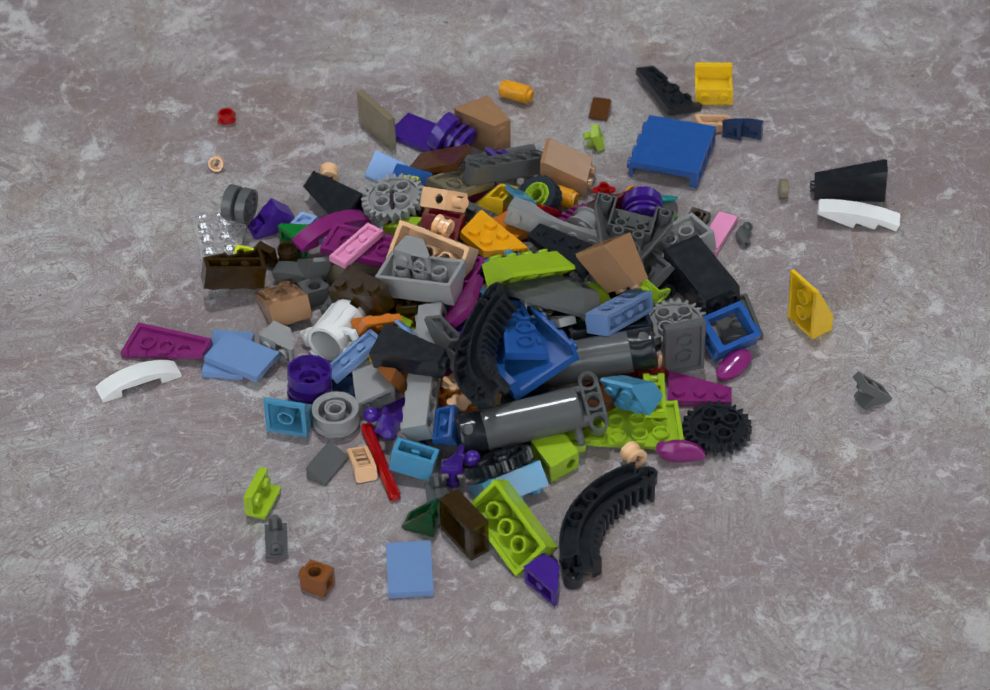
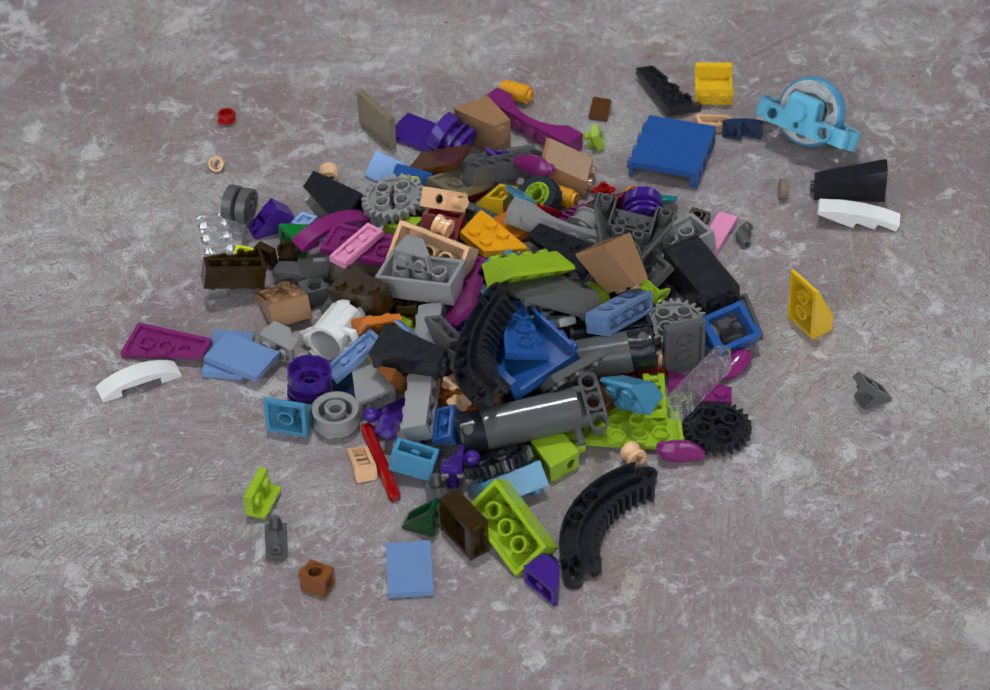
(326, 464): dark grey slope -> none
(532, 128): none -> magenta arch
(534, 165): none -> magenta arm
(573, 371): none -> dark grey plate
(699, 383): none -> clear beam
(811, 114): none -> piece

